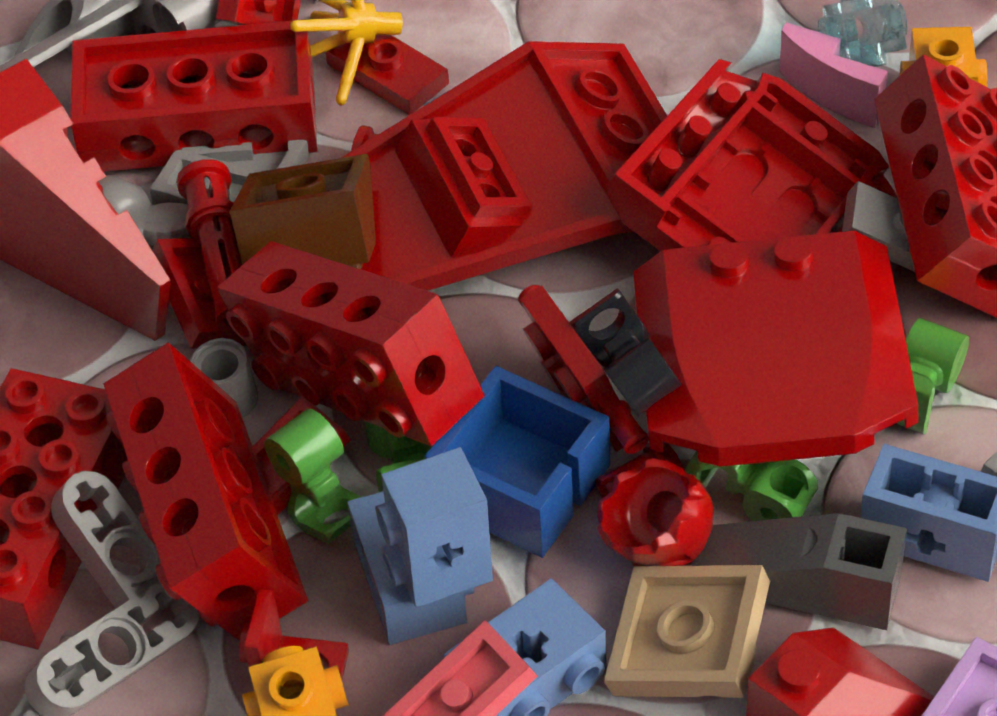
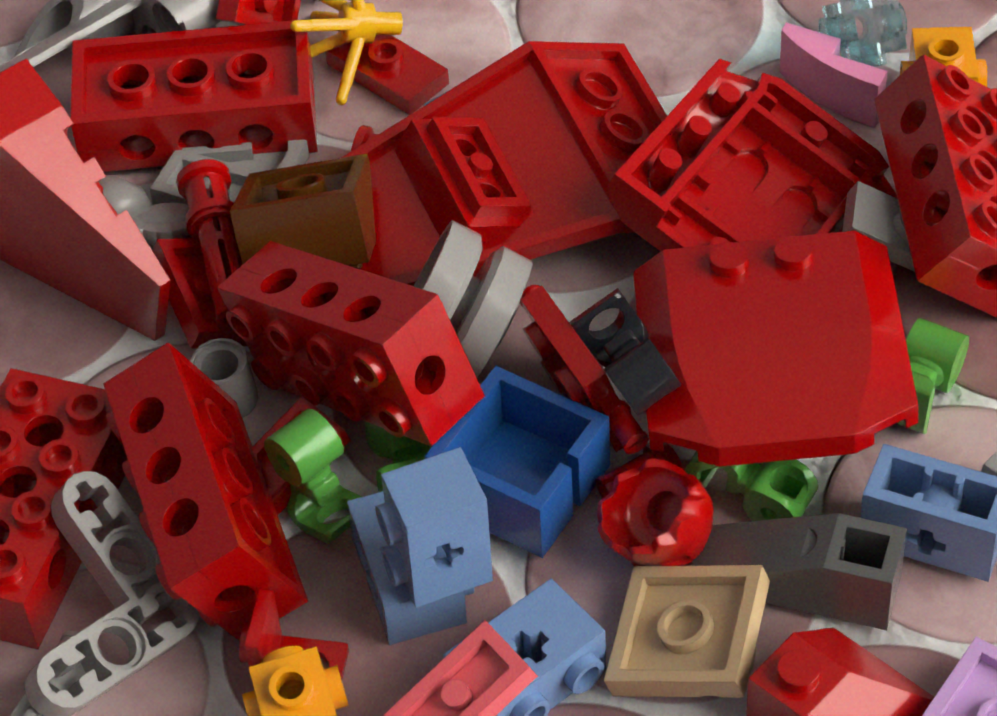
(480, 304): none -> light grey wheel

